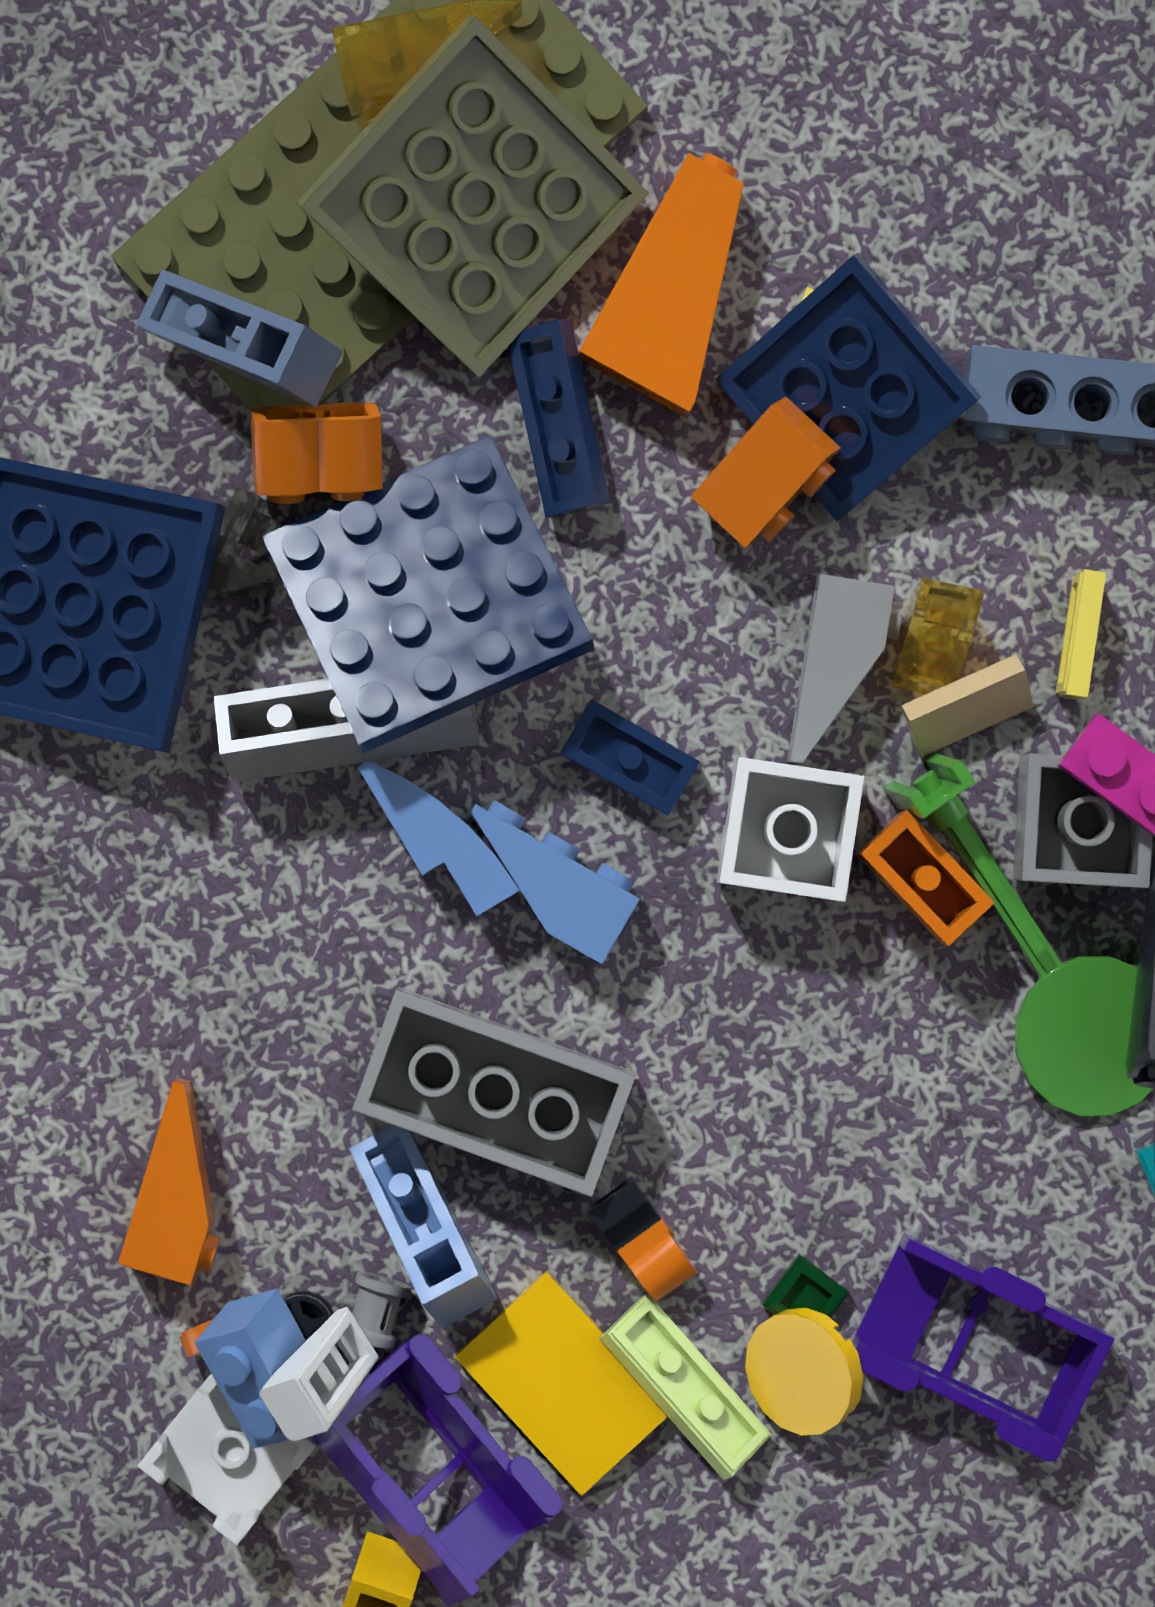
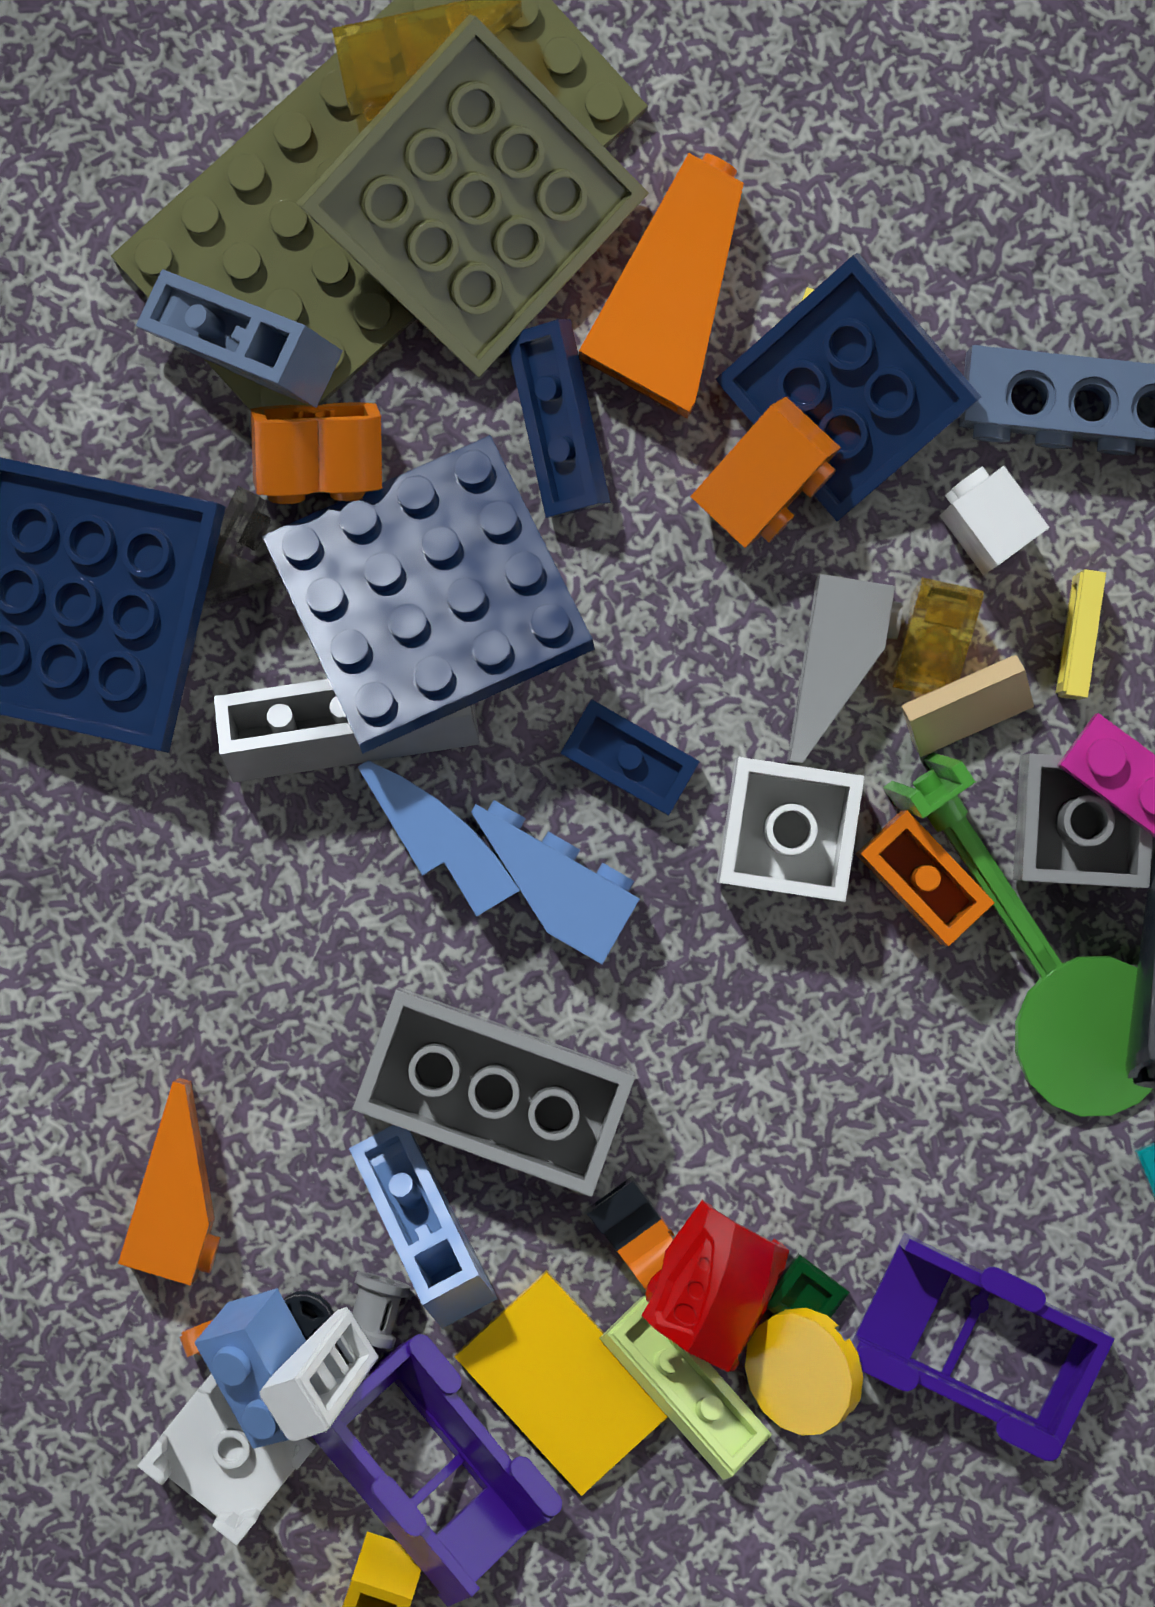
(714, 1286): none -> red slope
(991, 517): none -> white brick

